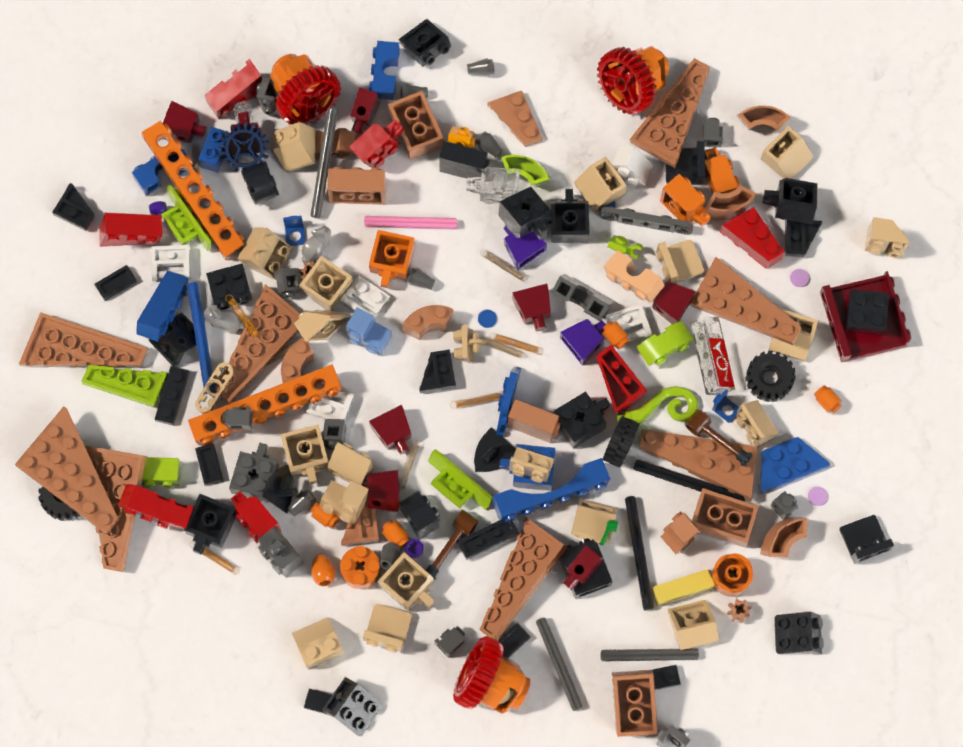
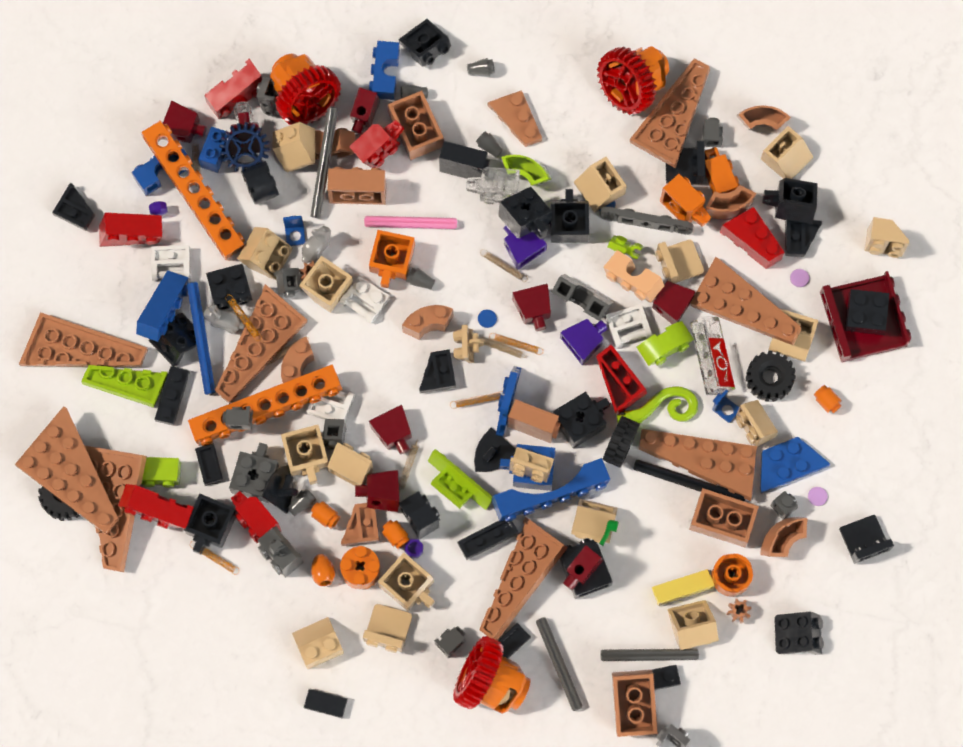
(115, 282): black tile -> none
(182, 222): lime bracket -> none
(217, 373): tan beam -> none
(320, 324): tan slope -> none
(344, 501): tan brick -> none
(352, 706): bracket -> none
(366, 332): medium blue brick -> none
(389, 555): dark grey cone -> none
(461, 136): light orange brick -> none
(464, 524): reddish brown piece -> none
(615, 335): orange brick -> none
(632, 165): white brick -> none
(639, 553): black axle -> none
(680, 533): nougat brick -> none
(699, 424): reddish brown piece -> none

